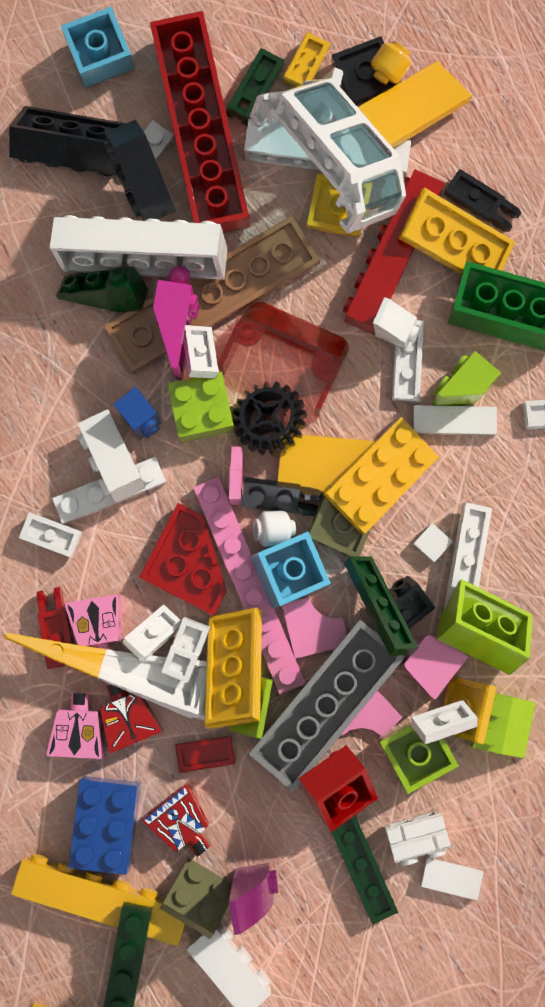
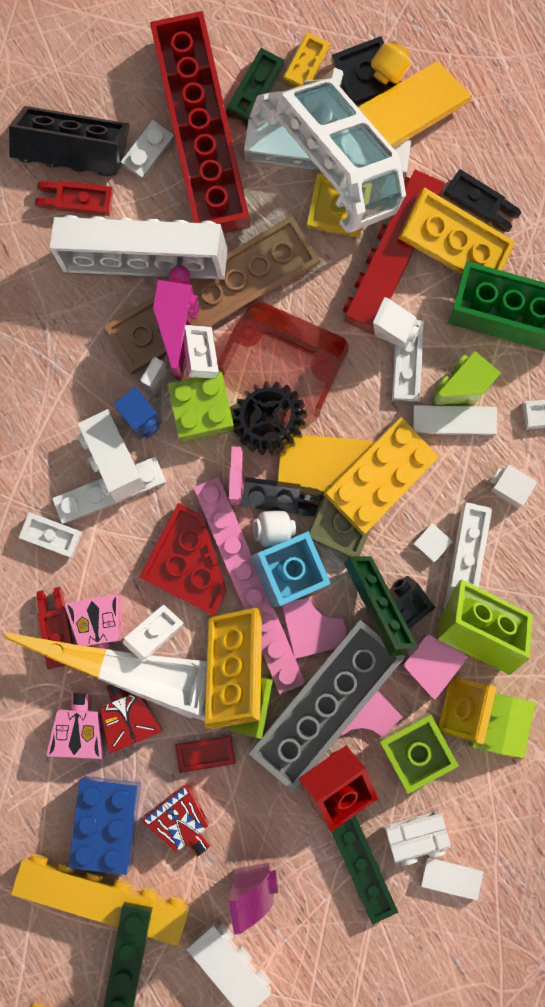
(76, 197): none -> red hinge
(98, 47): medium azure brick -> none
(108, 289): dark green slope -> none
(138, 172): black brick -> none
(154, 376): none -> white tile
(186, 649): white slope -> none
(198, 898): olive plate -> none
(444, 722): white plate -> none
(512, 486): none -> white brick

